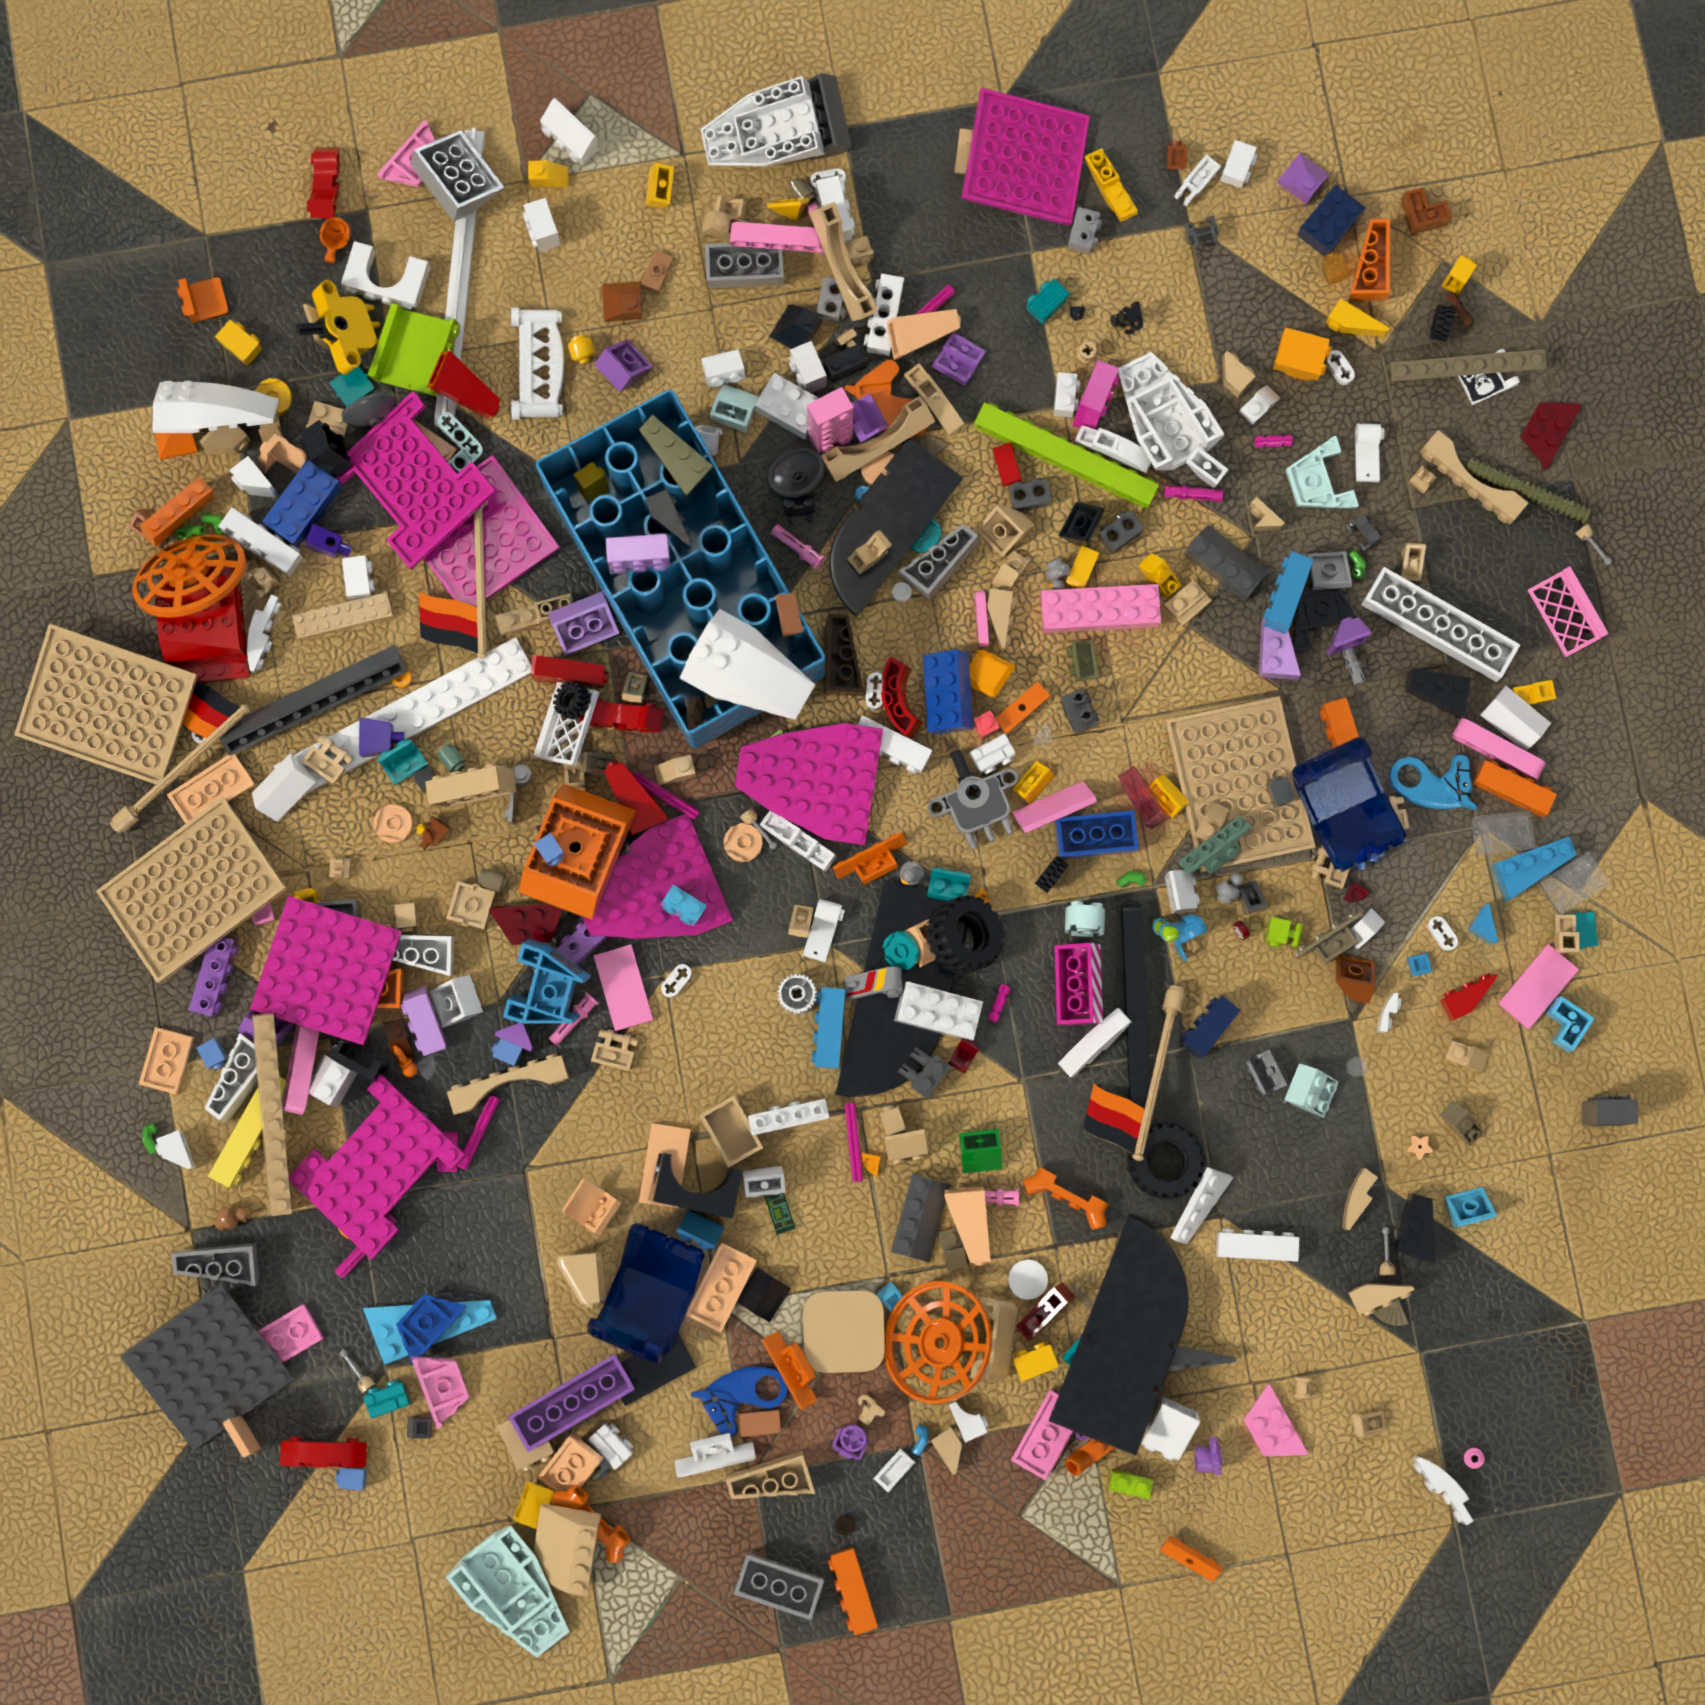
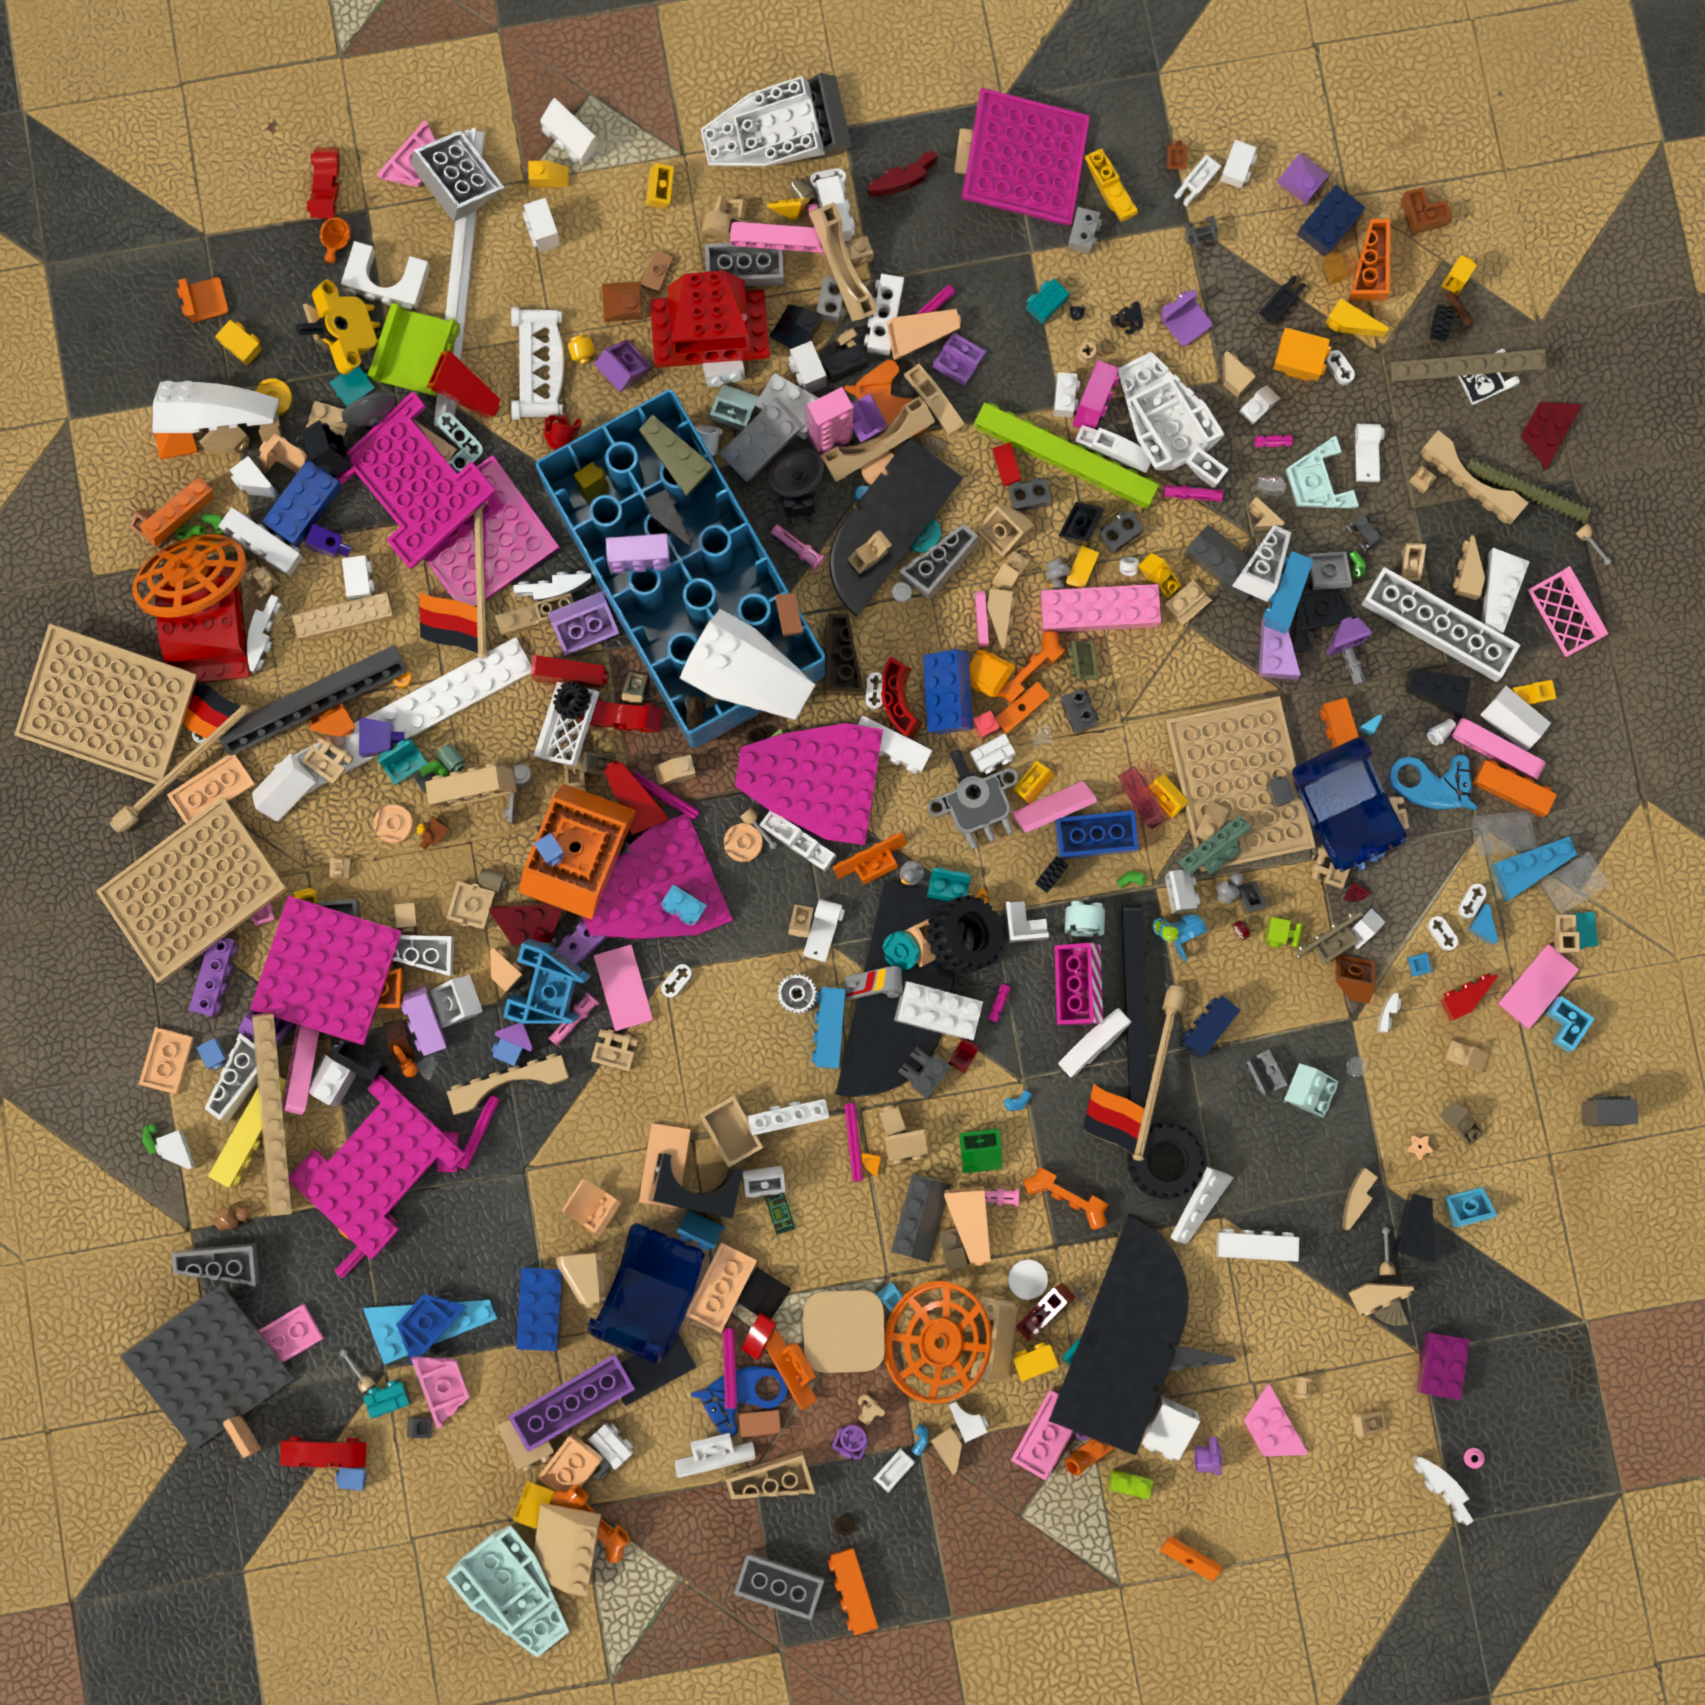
(333, 721): none -> orange slope
(435, 767): none -> bright green arm
(503, 972): none -> light nougat slope
(539, 1309): none -> blue brick
(560, 433): none -> red helmet
(561, 584): none -> white slope
(709, 321): none -> red wedge
(729, 1368): none -> dark pink axle
(755, 735): none -> dark brown plate
(759, 1335): none -> red slope
(762, 439): none -> light grey brick
(897, 181): none -> dark red slope
(1019, 928): none -> white panel
(1019, 1103): none -> dark azure arm
(1050, 652): none -> orange plate
(1129, 564): none -> white tile
(1185, 318): none -> medium lavender bracket
(1264, 568): none -> white wedge
(1271, 485): none -> clear brick
(1281, 301): none -> black hinge
(1370, 727): none -> medium azure slope
(1440, 732): none -> white cone
(1443, 1366): none -> magenta brick
(1471, 574): none -> tan slope
(1476, 903): none -> white beam
(1502, 586): none -> white wedge

